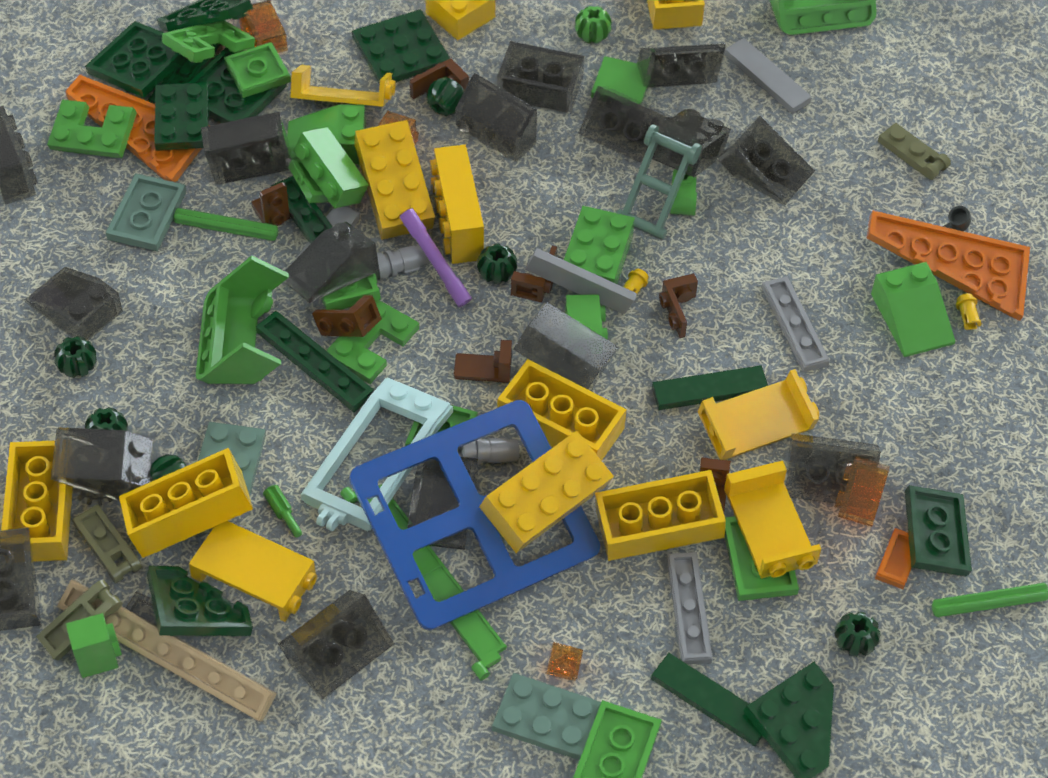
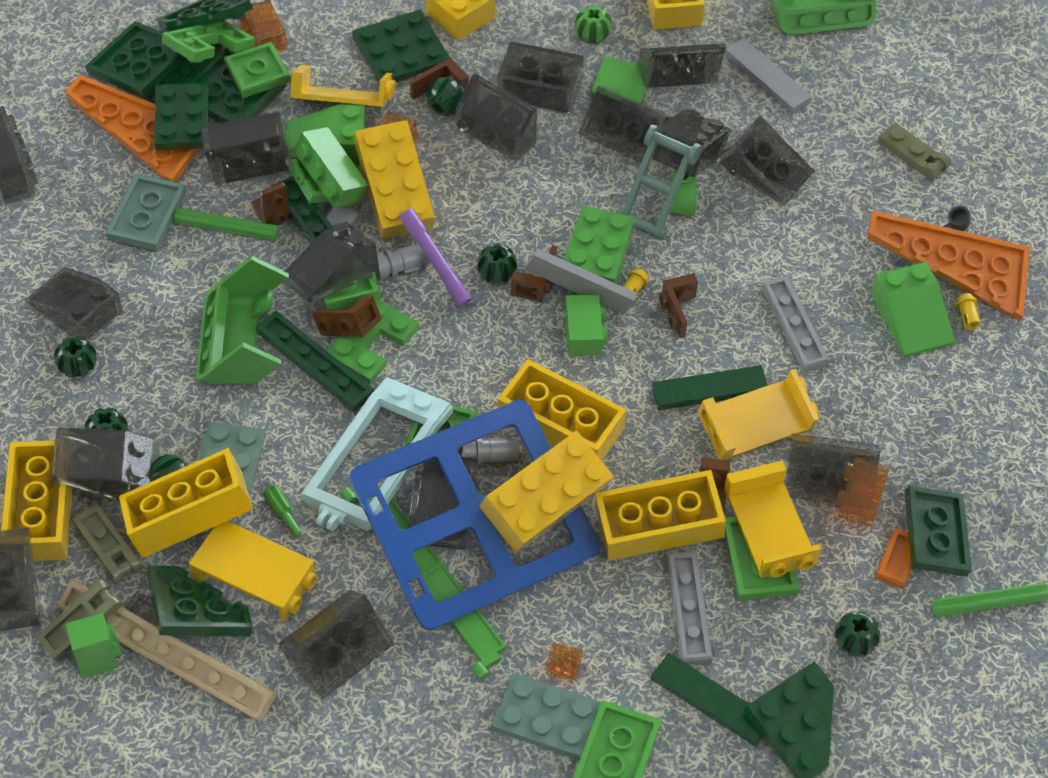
(72, 136): bright green plate -> none
(457, 204): yellow brick -> none
(485, 367): reddish brown bracket -> none
(566, 347): clear smoke slope -> none

